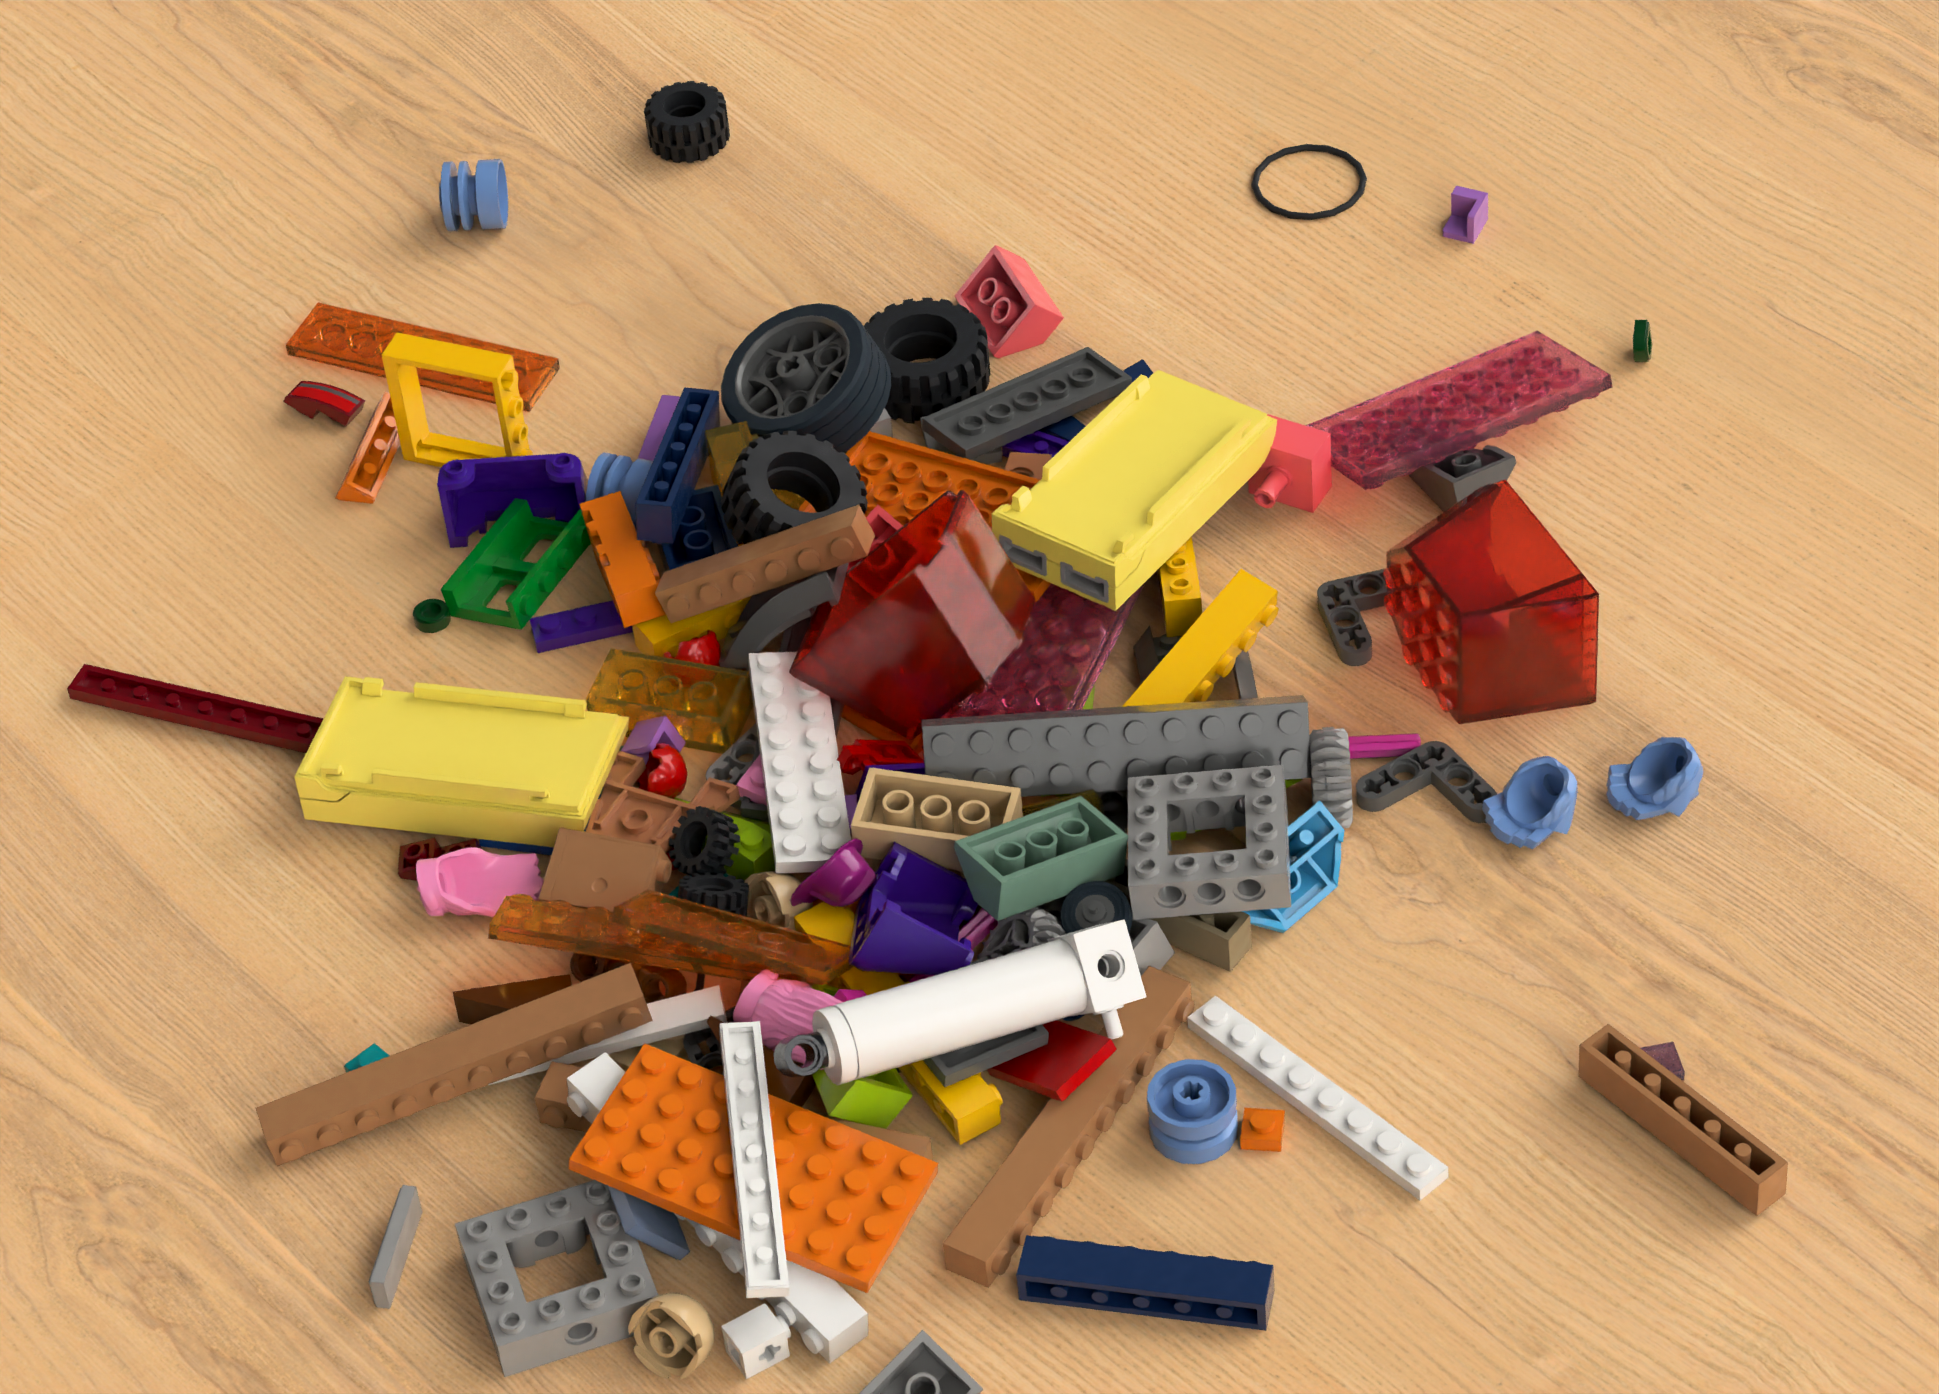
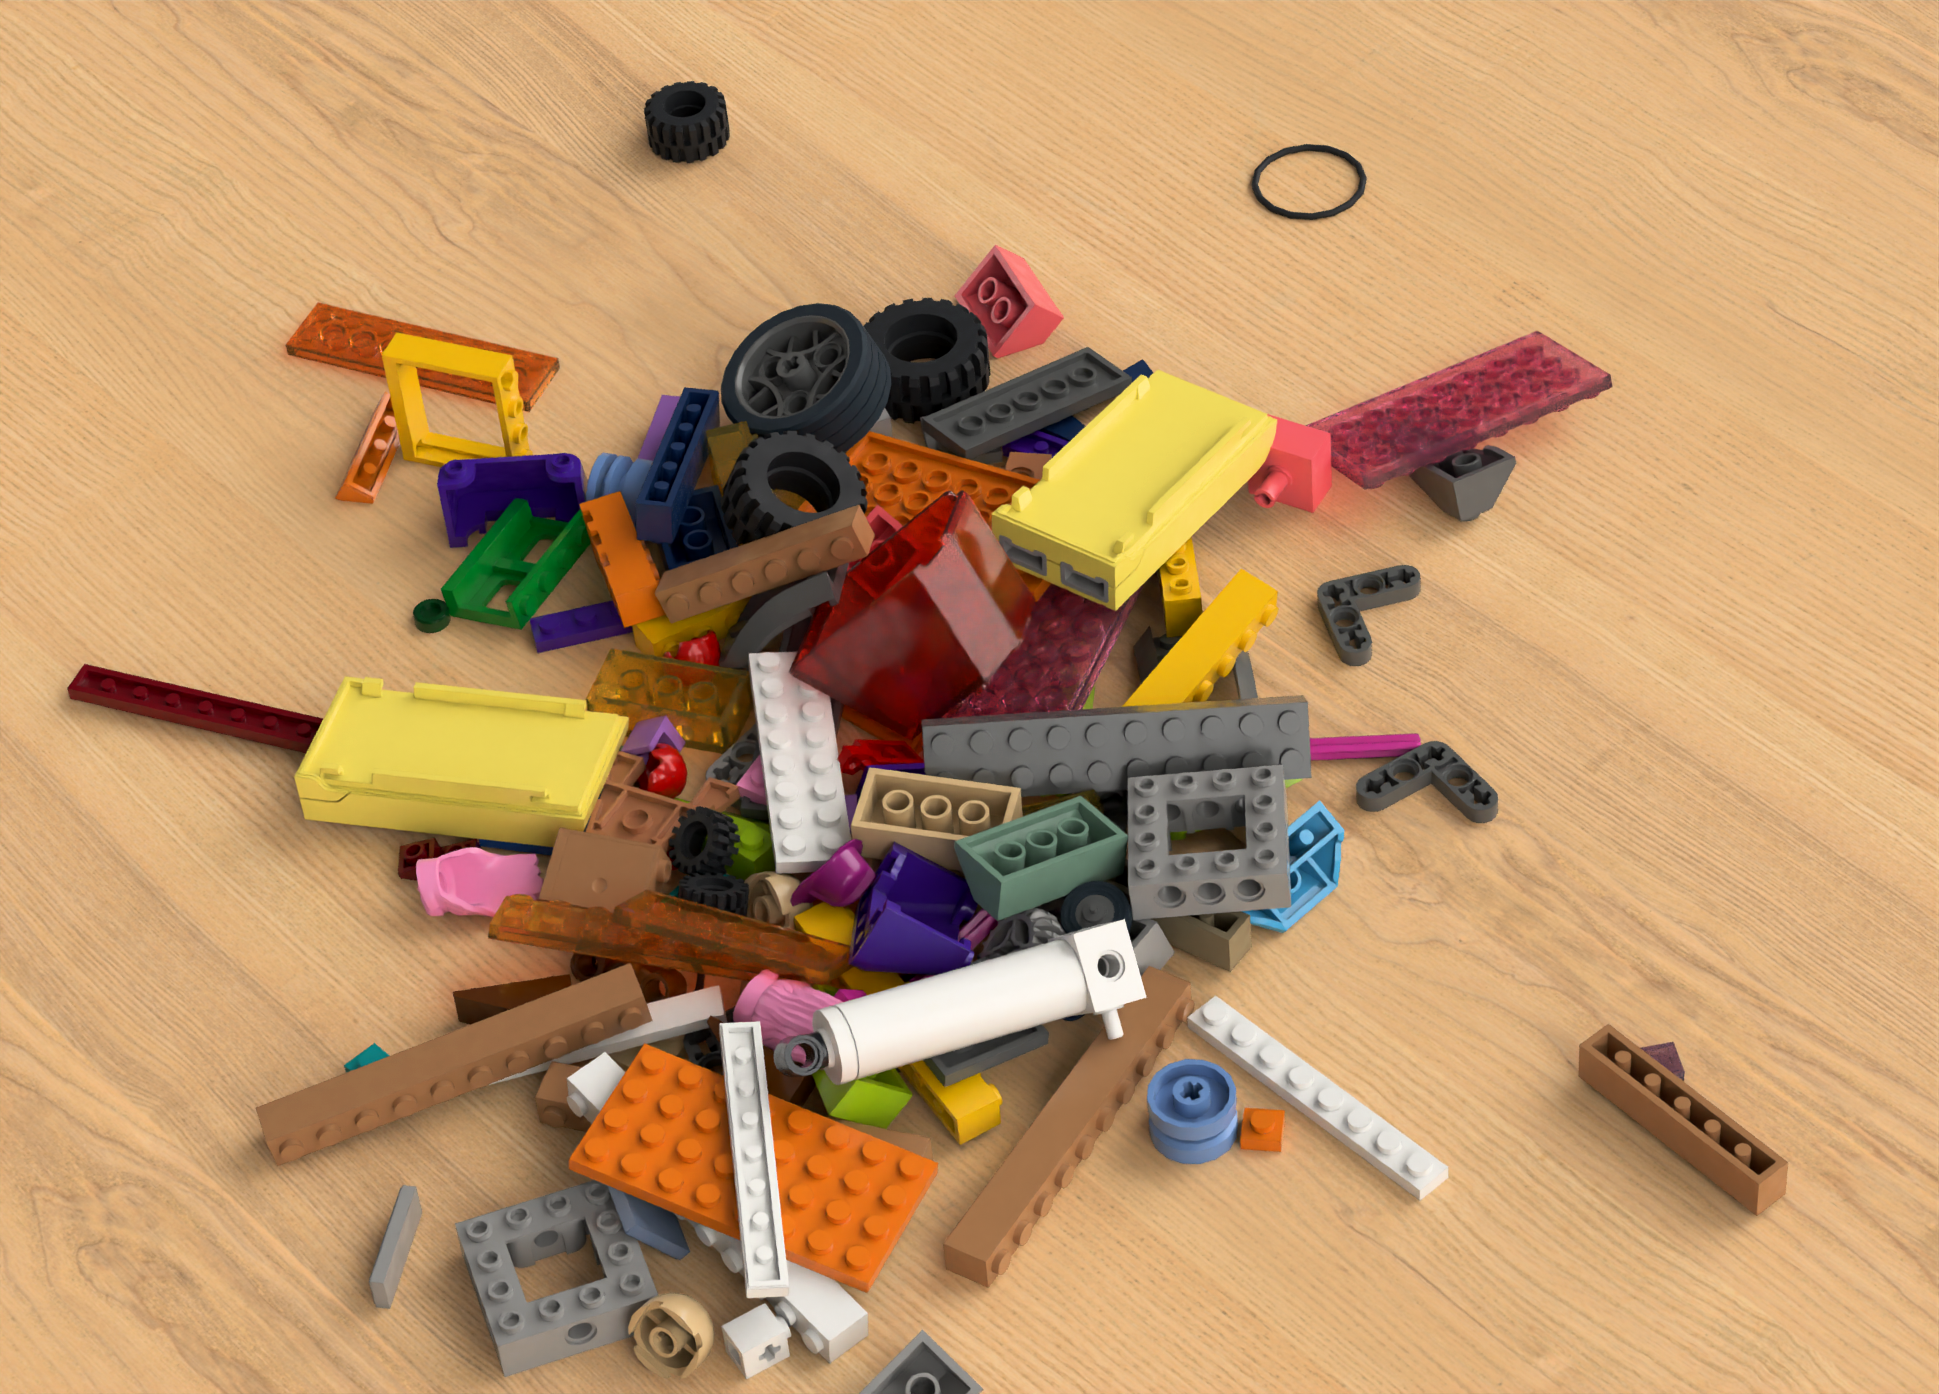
(316, 397): slope -> none
(470, 195): medium blue wheel -> none
(1060, 1065): red tile -> none
(1146, 1282): dark blue brick -> none
(1332, 773): light grey gear -> none
(1468, 214): medium lavender panel -> none
(1494, 610): clear red windscreen -> none
(1533, 803): medium blue hair -> none
(1642, 341): dark green tile -> none
(1656, 780): medium blue hair -> none

